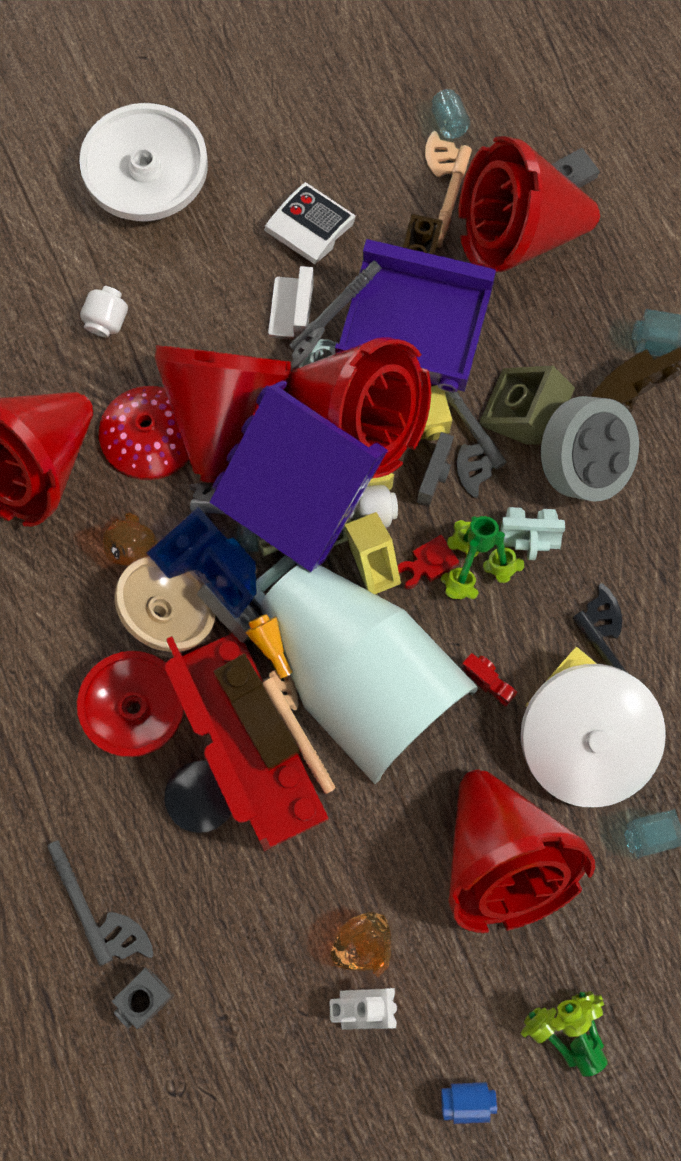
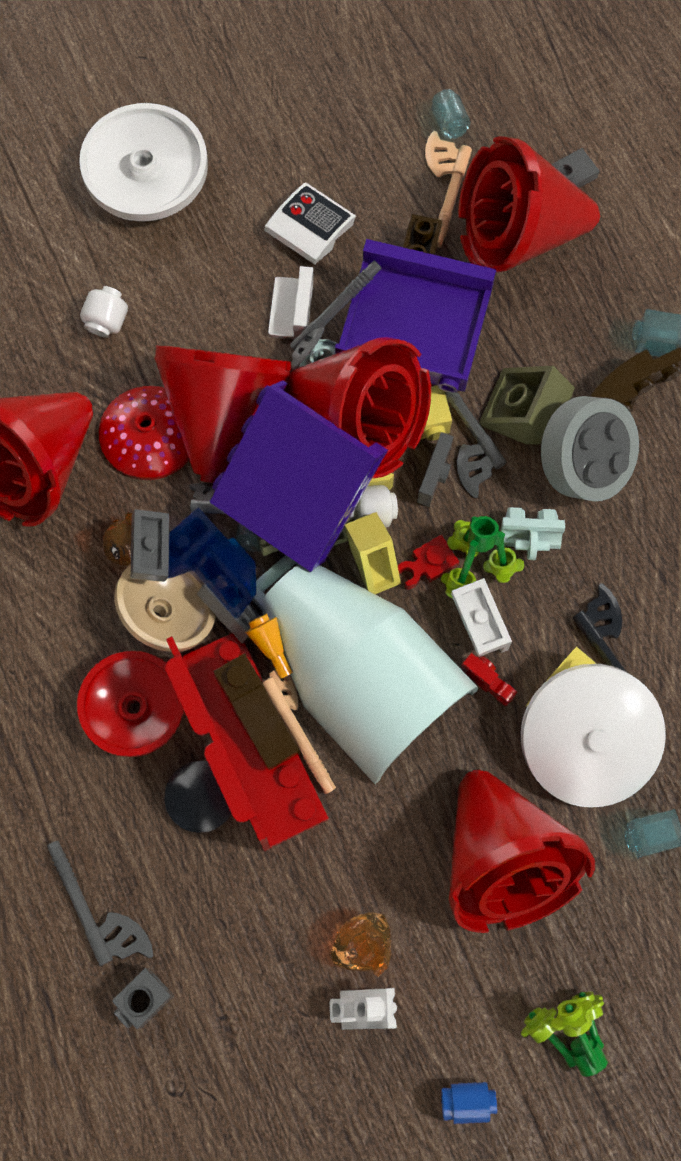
(149, 545): none -> dark grey plate
(481, 618): none -> white panel

